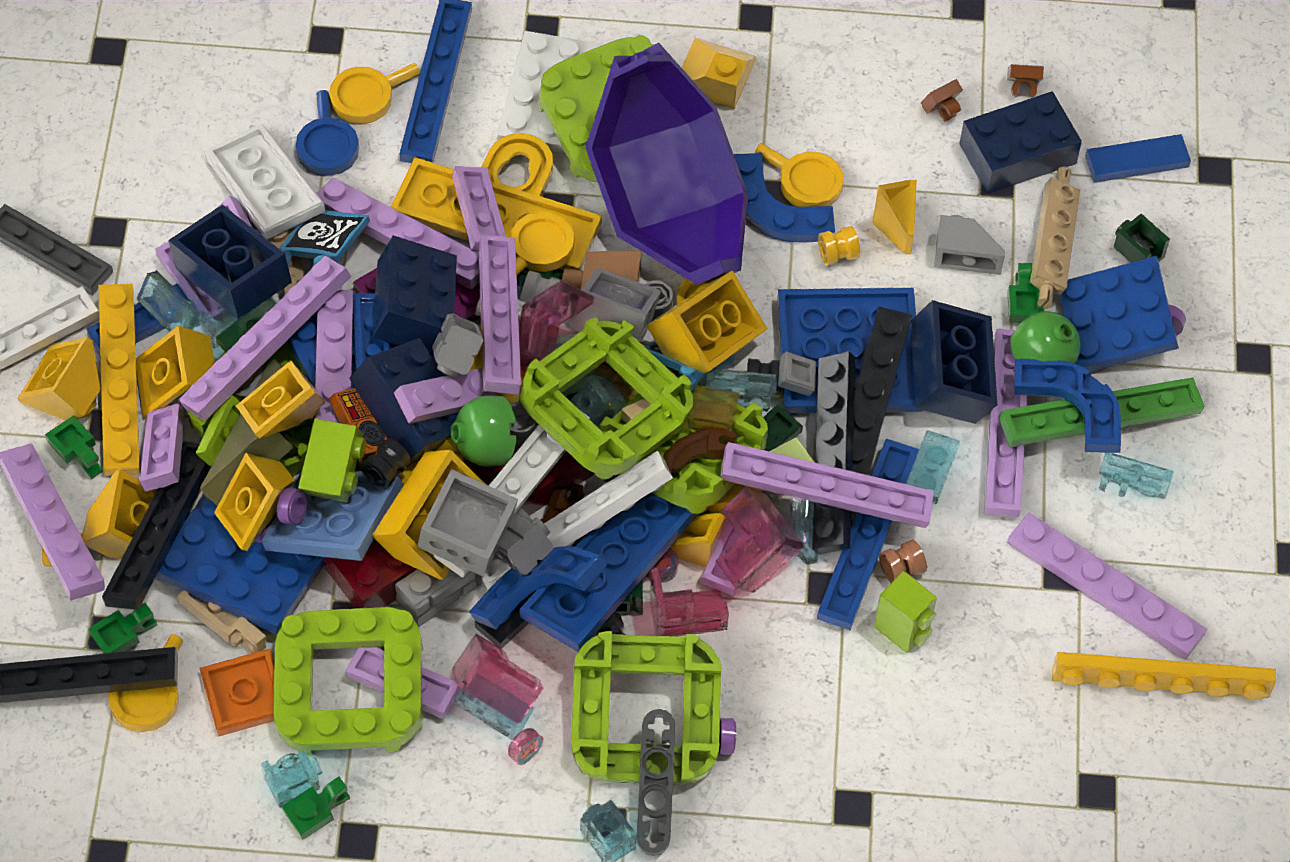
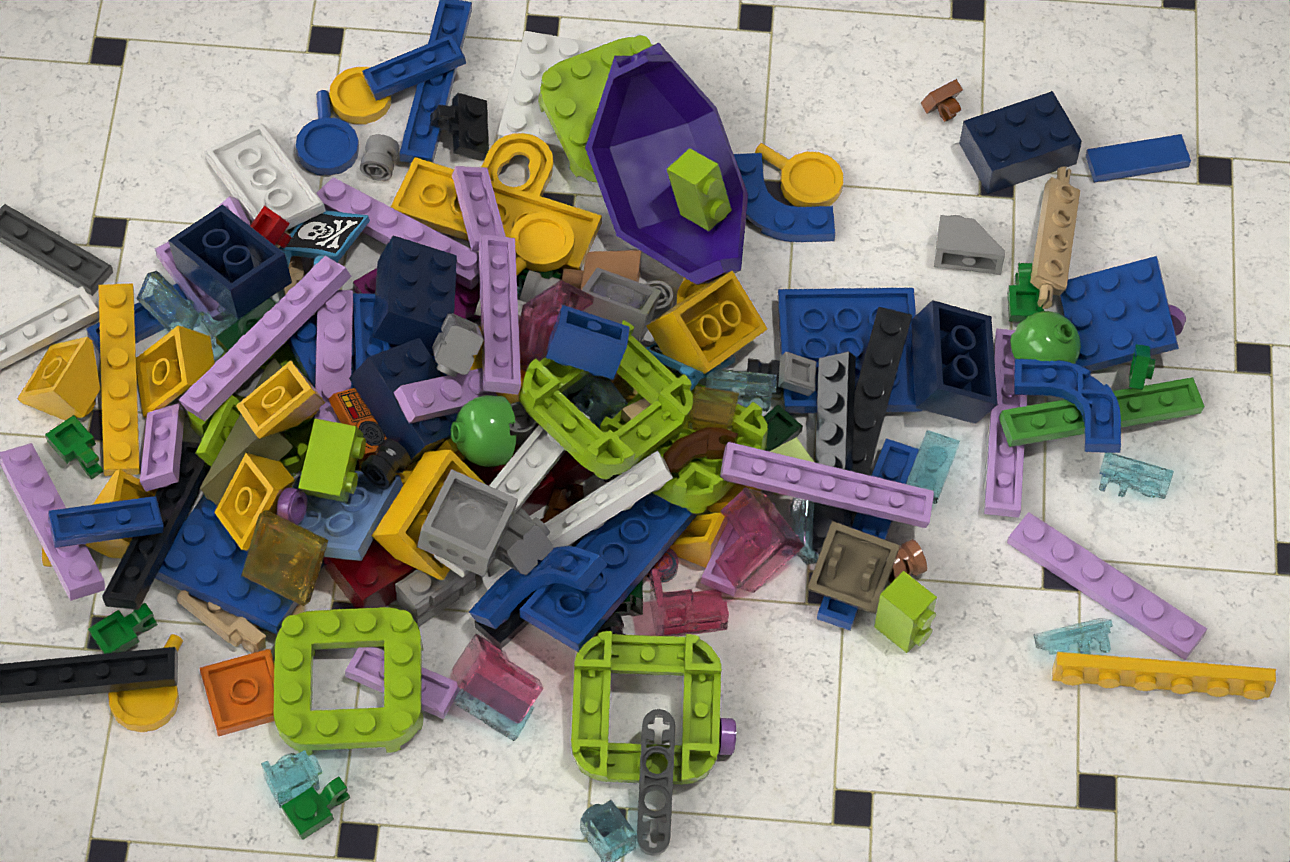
(105, 521): none -> blue tile
(272, 227): none -> red tile
(284, 557): none -> clear yellow plate
(378, 161): none -> light grey wheel
(414, 67): none -> blue tile
(467, 123): none -> black hinge
(525, 746): clear pink tile -> none
(587, 342): none -> blue brick
(699, 189): none -> lime brick
(718, 71): yellow slope -> none
(839, 245): yellow wheel -> none
(853, 567): none -> dark tan plate
(896, 212): yellow slope -> none
(1025, 75): dark orange tile -> none
(1081, 633): none -> clear light blue plate
(1140, 240): dark green window -> none
(1141, 367): none -> green plate

